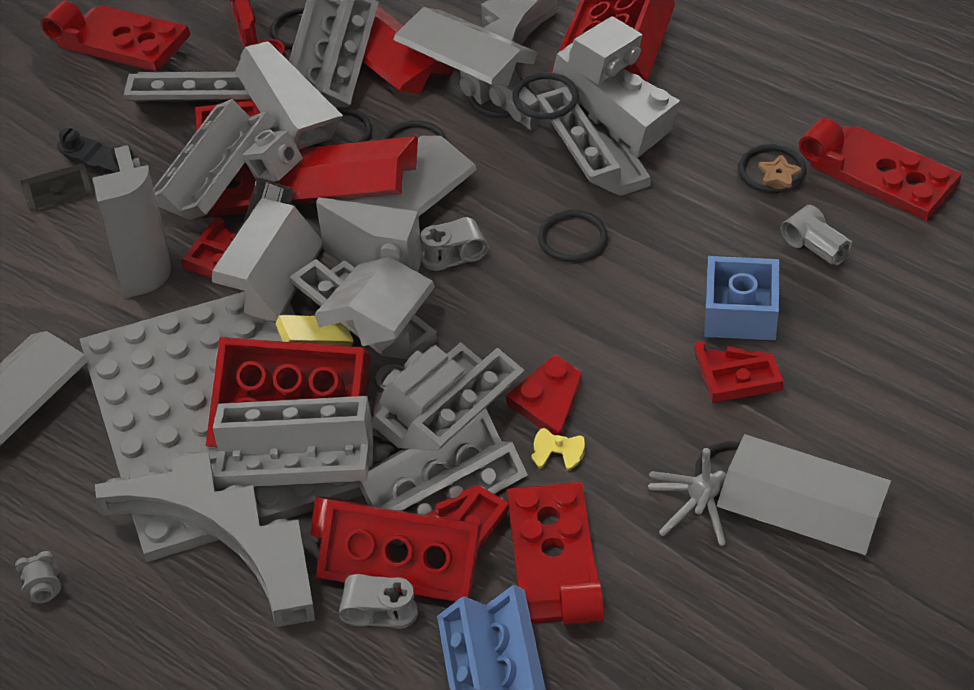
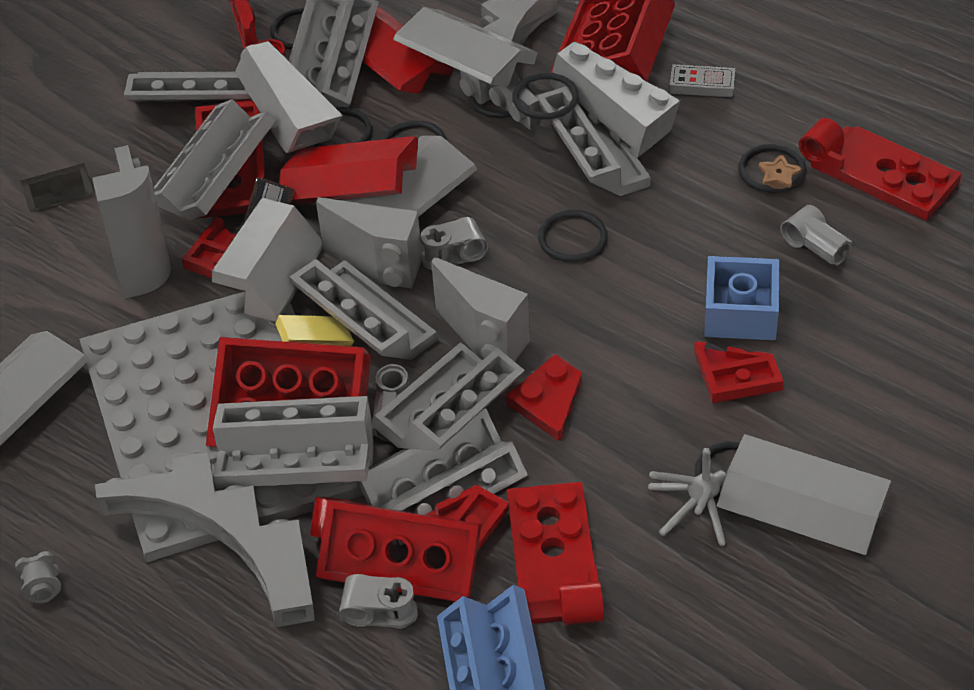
(88, 151): black piece -> none
(115, 34): red hinge -> none
(272, 155): light grey brick -> none
(378, 298): light grey slope -> none
(419, 384): light grey brick -> none
(481, 310): none -> light grey slope
(546, 443): light yellow piece -> none
(605, 50): light grey brick -> none
(702, 80): none -> light grey tile

